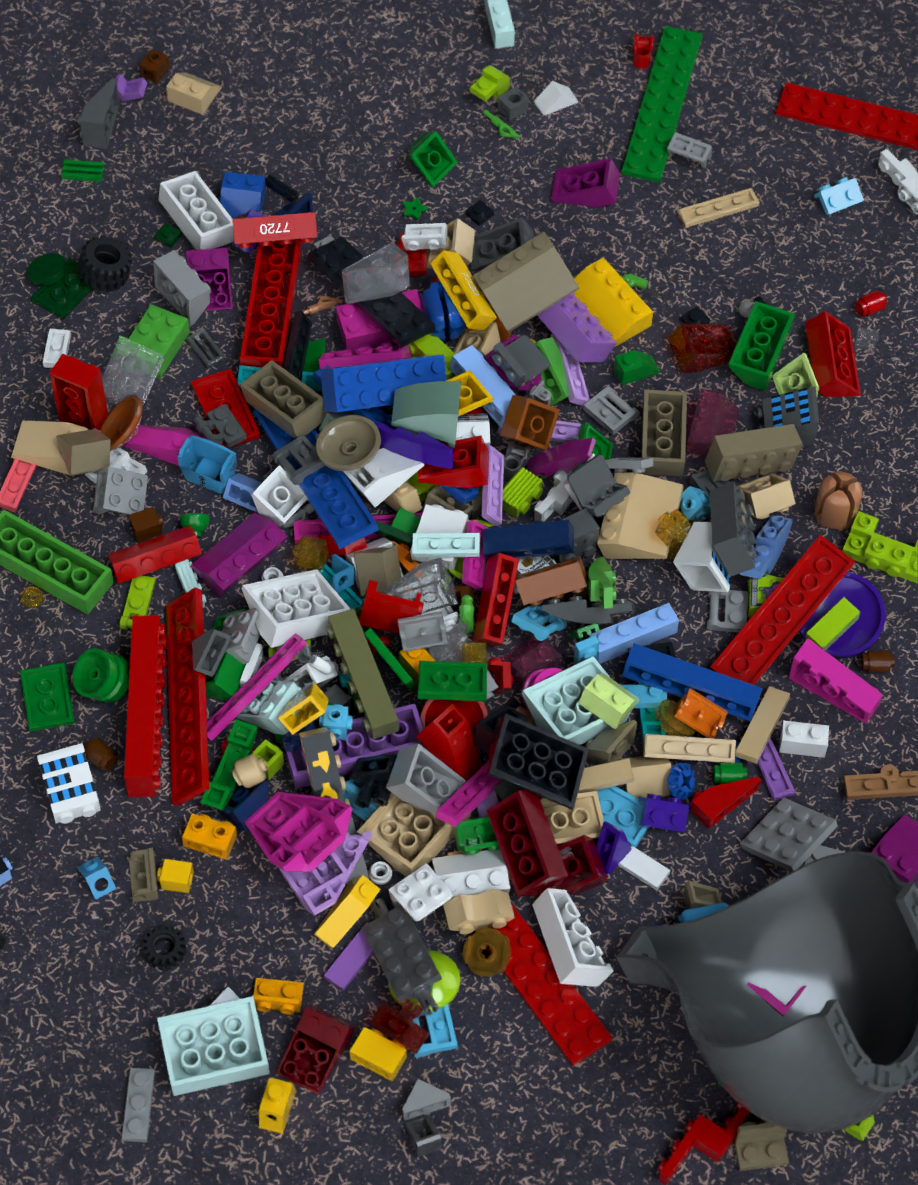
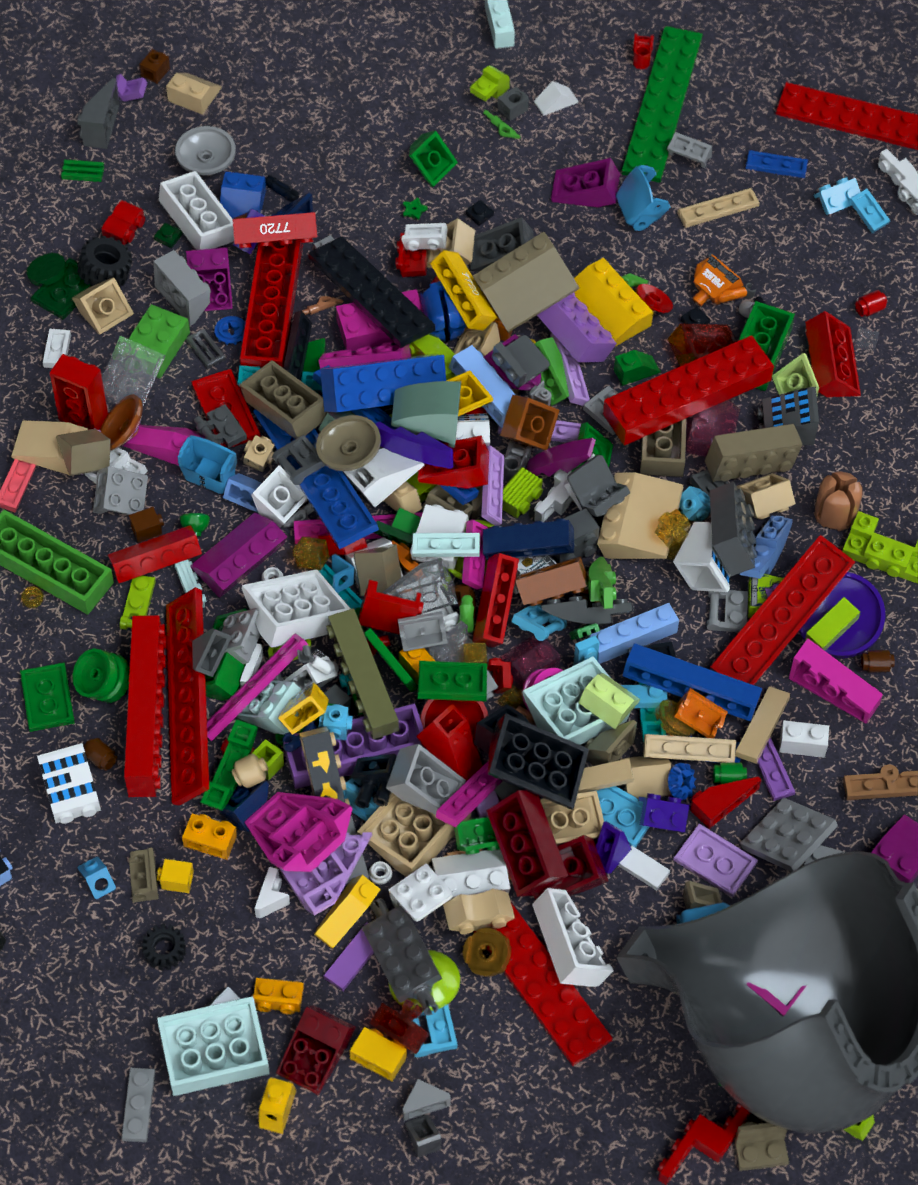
(103, 305): none -> tan slope
(123, 222): none -> red brick
(205, 143): none -> light grey dish
(237, 325): none -> blue gear
(259, 453): none -> tan brick
(270, 898): none -> white slope
(377, 275): clear slope -> none
(512, 697): none -> clear yellow plate
(621, 464): light grey plate -> none
(637, 199): none -> dark azure piece
(654, 298): none -> red dish
(687, 390): none -> red brick
(715, 860): none -> lavender tile
(718, 283): none -> orange torso
(776, 164): none -> blue tile
(869, 210): none -> medium azure plate

